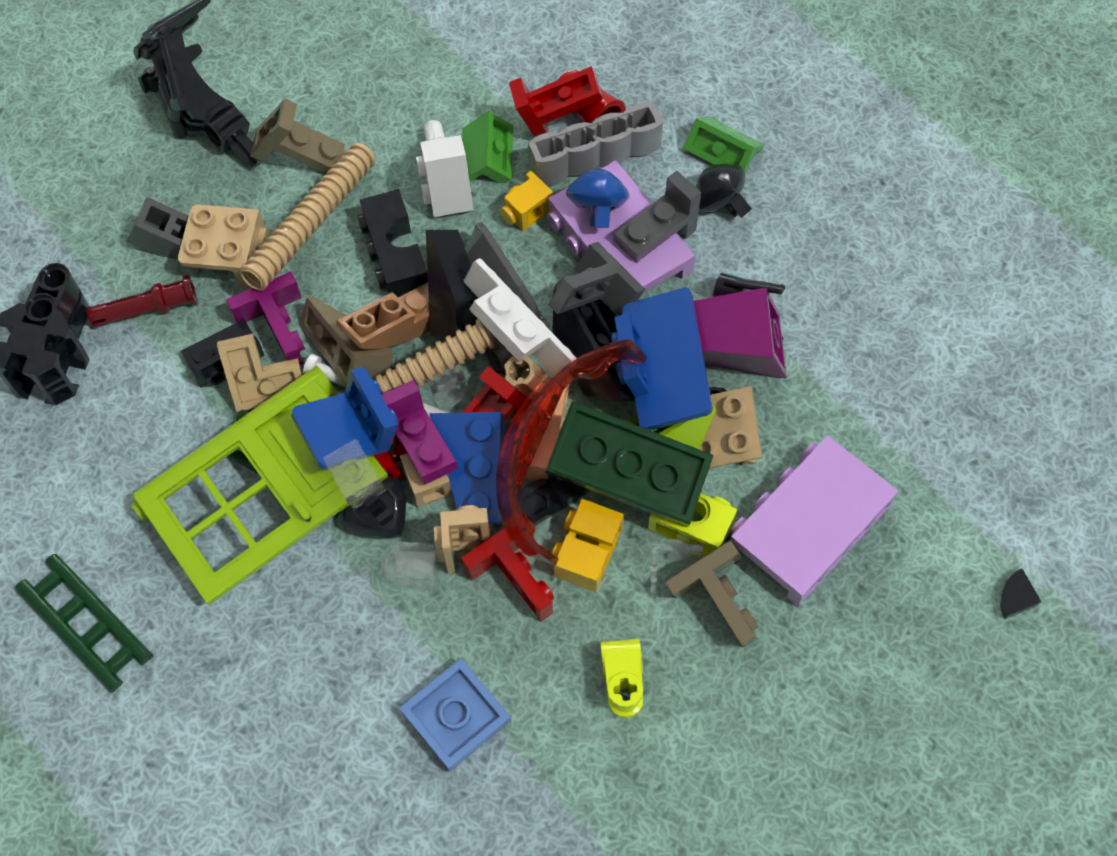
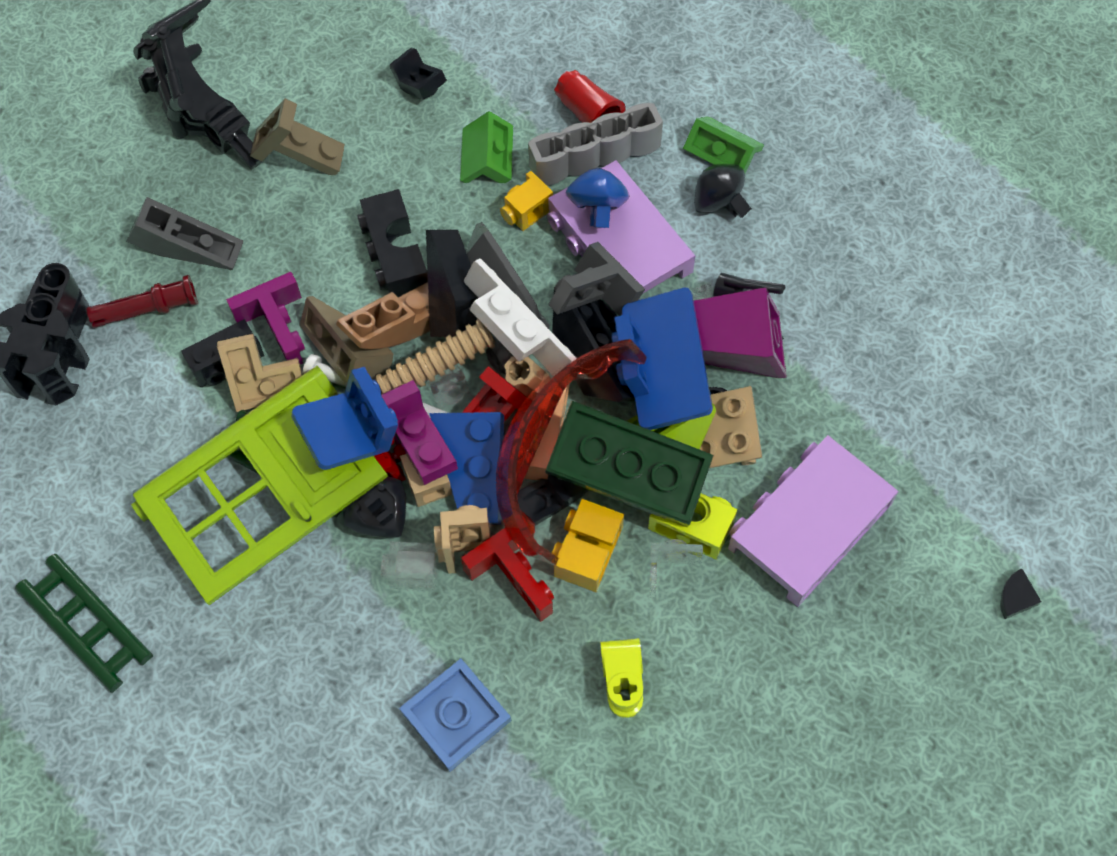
(222, 238): tan bracket -> none
(307, 217): tan piece -> none
(353, 473): clear bracket -> none
(415, 76): none -> black bracket
(446, 172): white brick -> none
(555, 98): red bracket -> none
(669, 214): dark grey bracket -> none
(720, 589): dark tan bracket -> none

